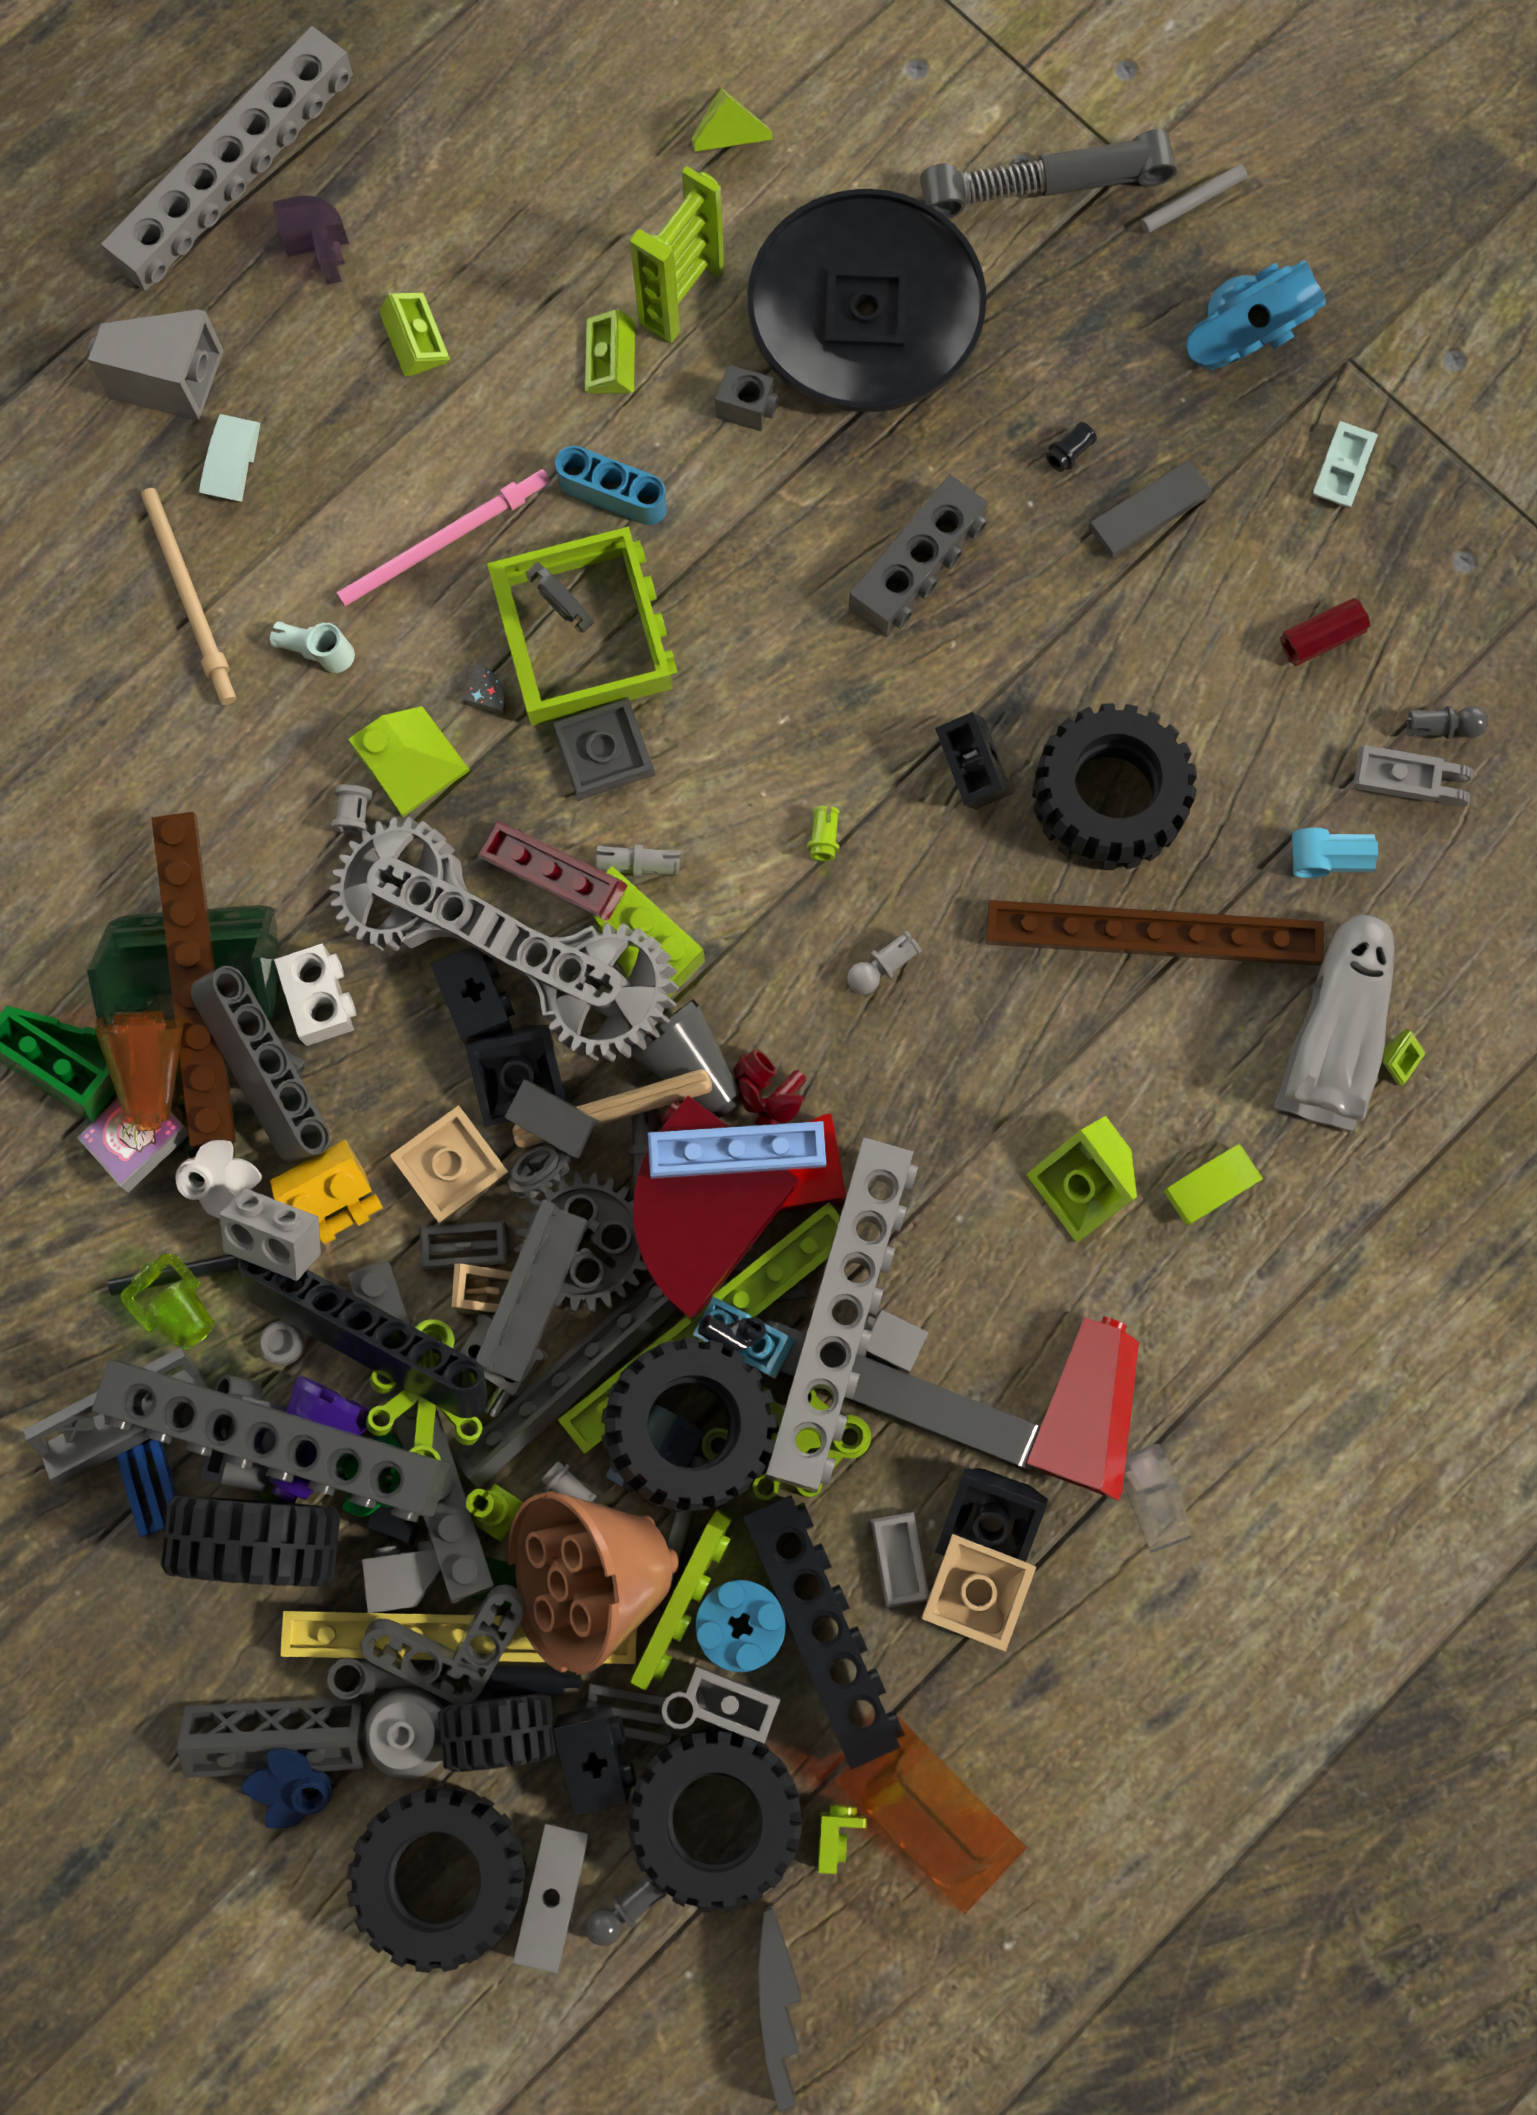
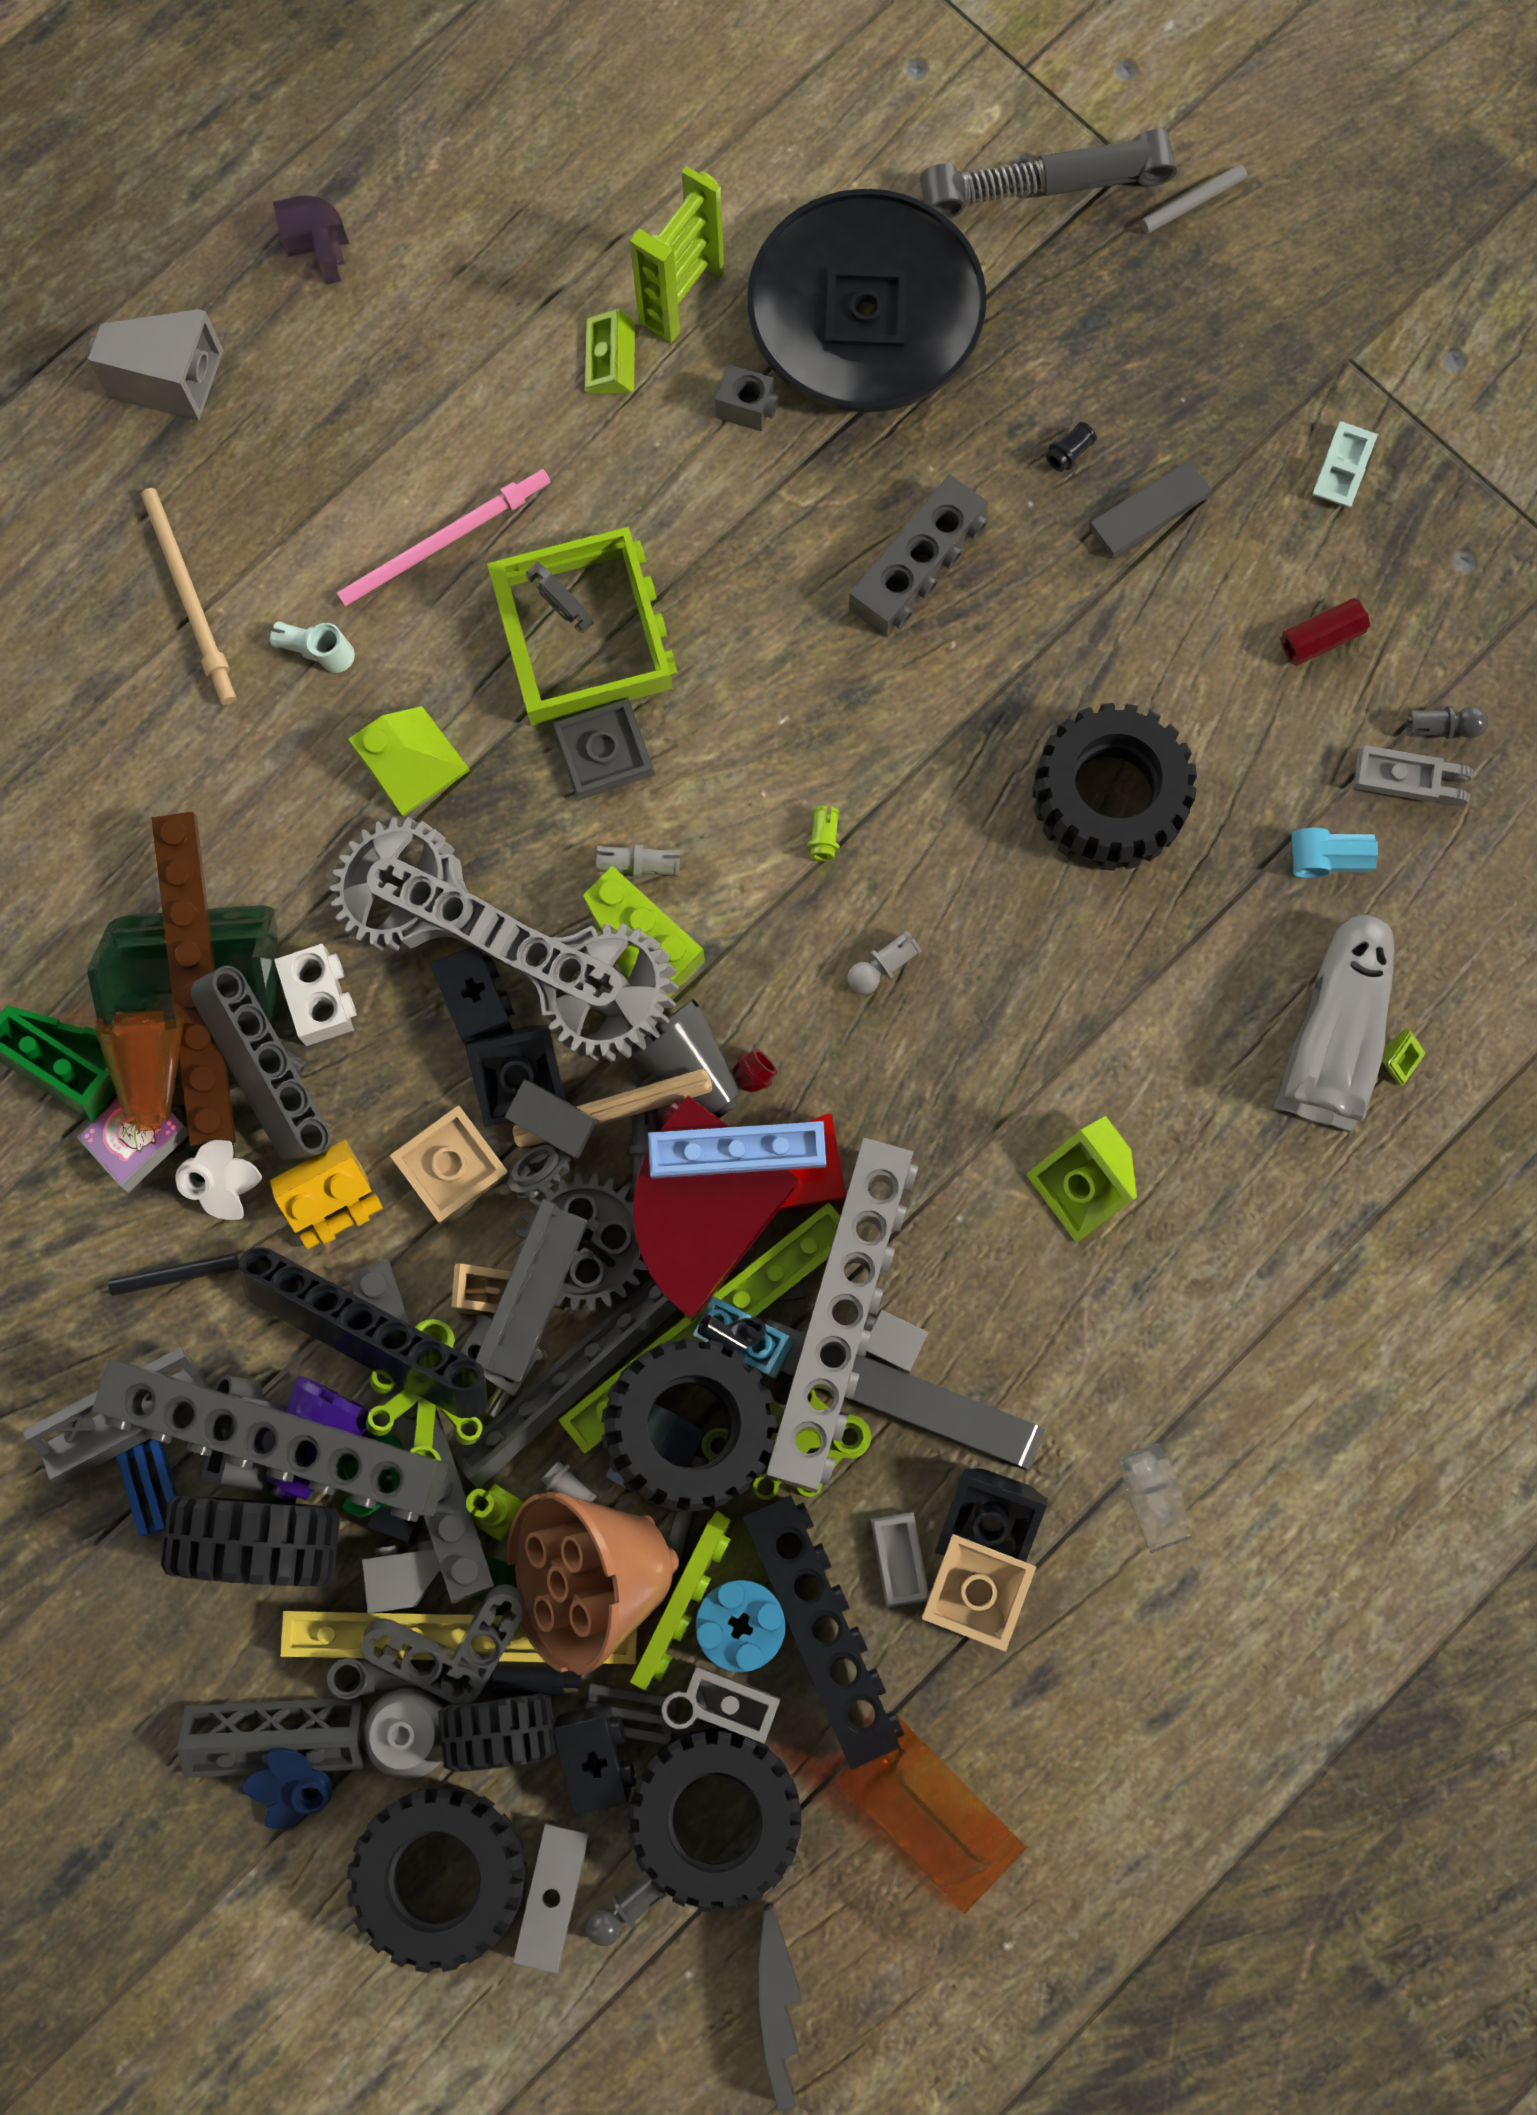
(176, 1310): clear neon green piece -> none
(228, 457): light aqua slope -> none
(229, 139): light grey brick -> none
(270, 1234): light grey brick -> none
(281, 1343): light grey tile -> none
(351, 809): light grey bush -> none
(413, 332): lime slope -> none
(461, 1229): dark grey tile -> none
(485, 691): dark grey tile -> none
(553, 871): tile -> none
(601, 470): dark azure beam -> none
(728, 125): lime slope -> none
(779, 1106): dark red plant -> none
(831, 1844): lime bracket -> none
(973, 761): black brick -> none
(1090, 1411): slope -> none
(1155, 932): reddish brown plate -> none
(1213, 1184): lime slope -> none
(1228, 336): dark azure piece -> none

